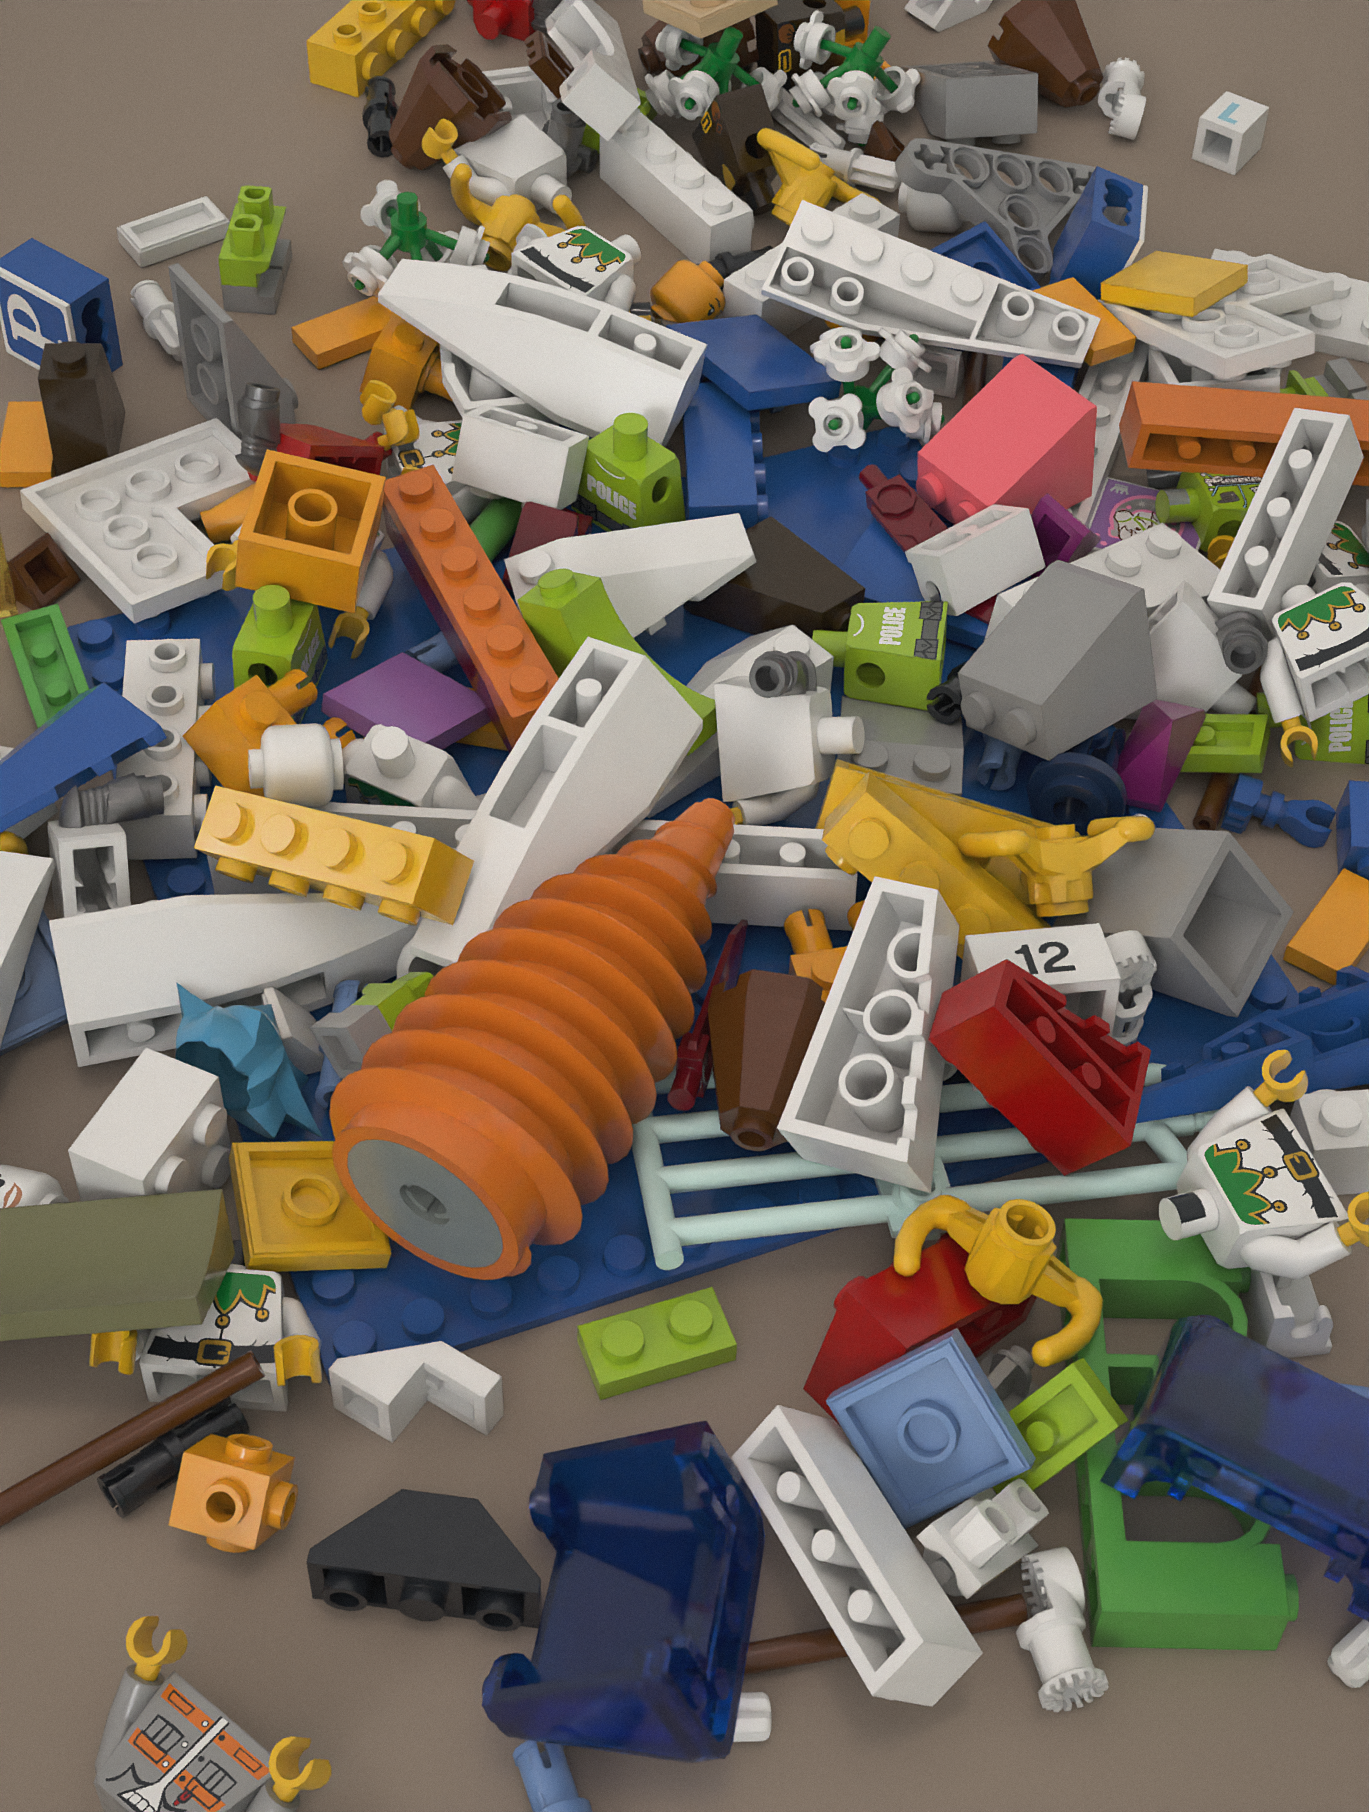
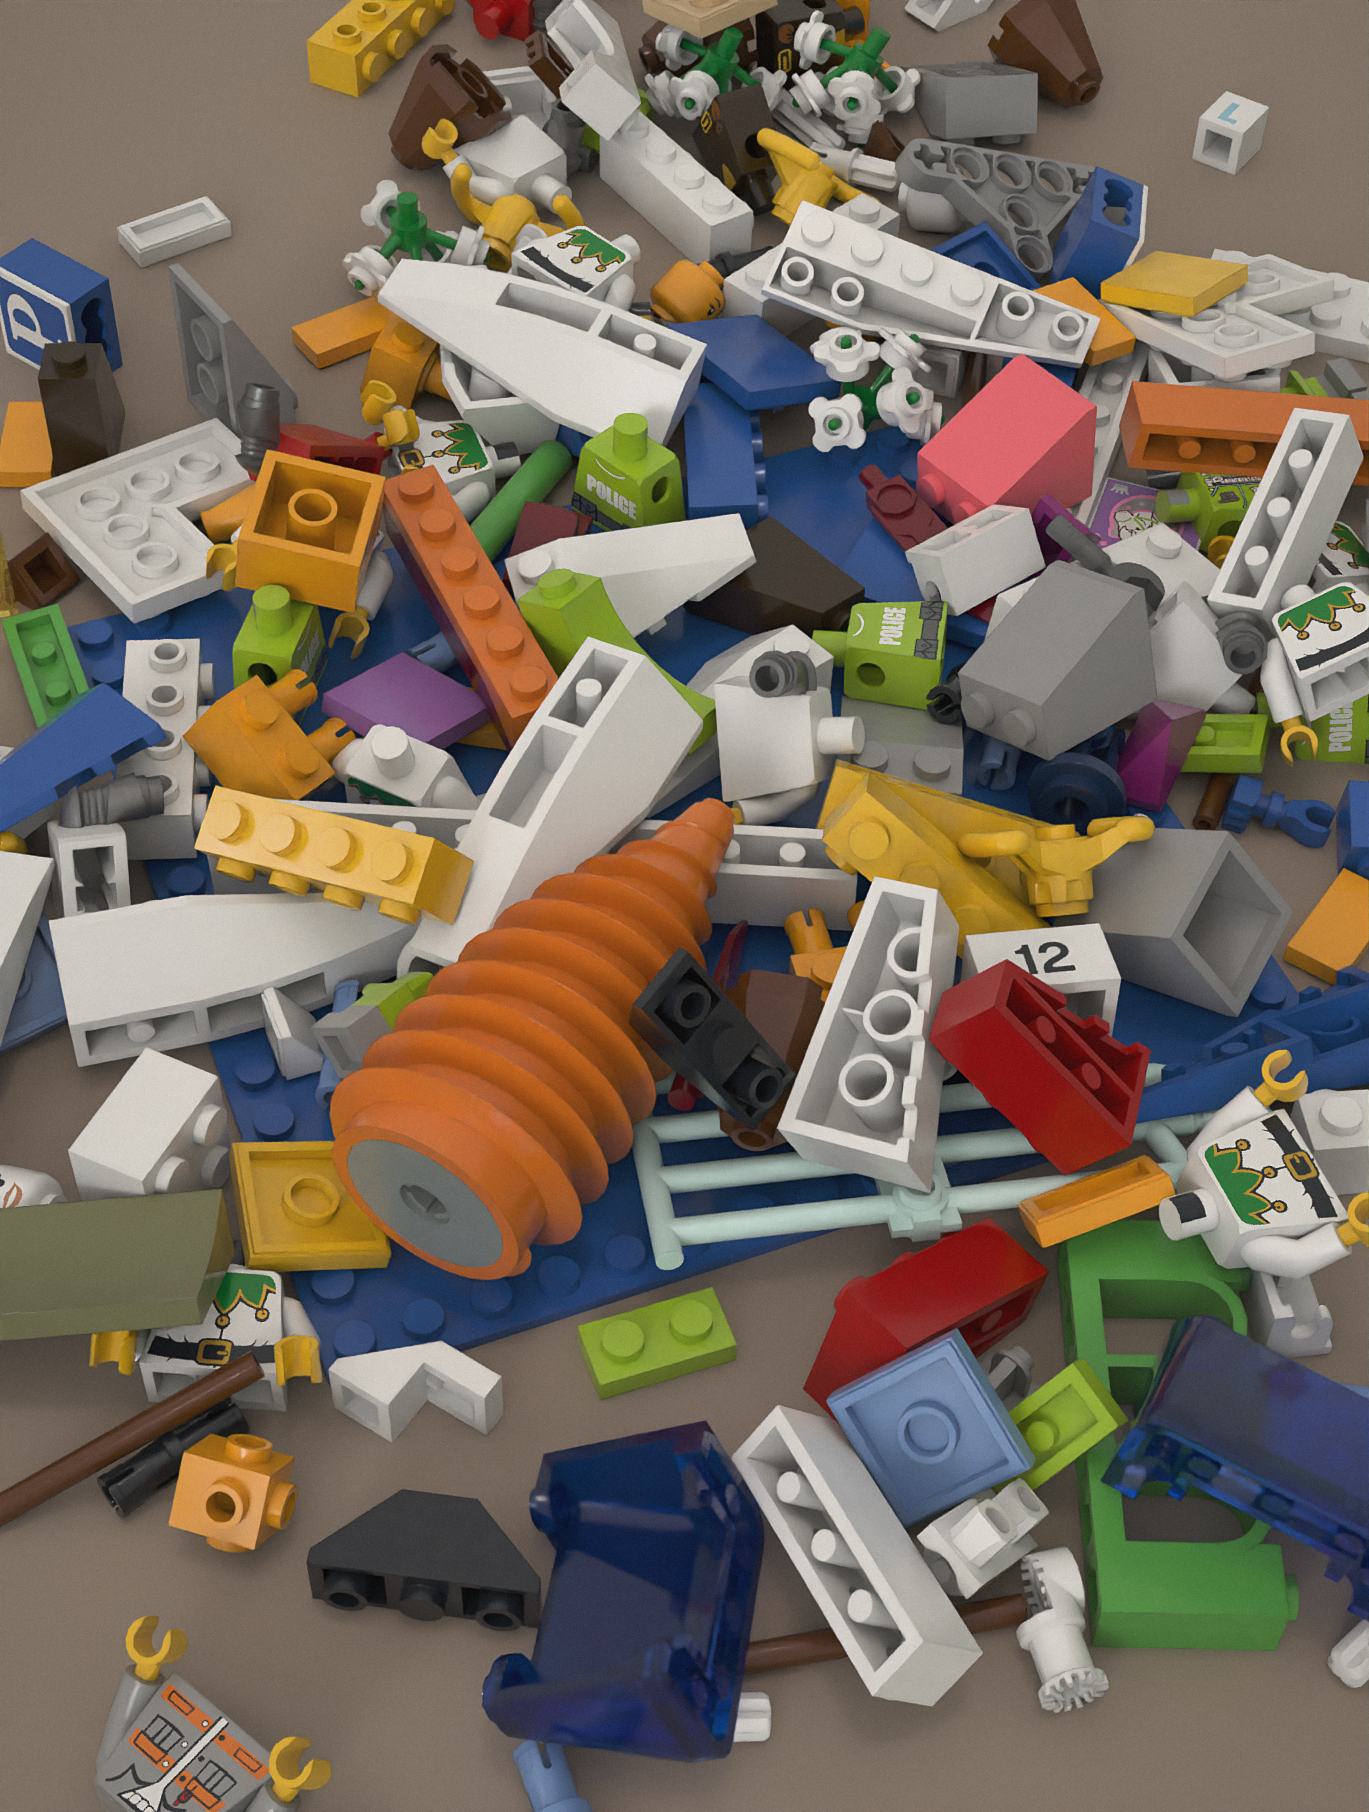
(158, 315): white axle -> none
(249, 1057): dark azure hair -> none
(252, 256): lime hips -> none
(297, 765): white head -> none
(379, 114): black pin -> none
(519, 458): white brick -> none
(710, 1041): none -> black slope
(1008, 1263): yellow piece -> none
(1095, 1200): none -> light orange tile
(1098, 561): none -> dark grey piece
(1123, 105): white connector -> none
(1136, 970): white connector -> none

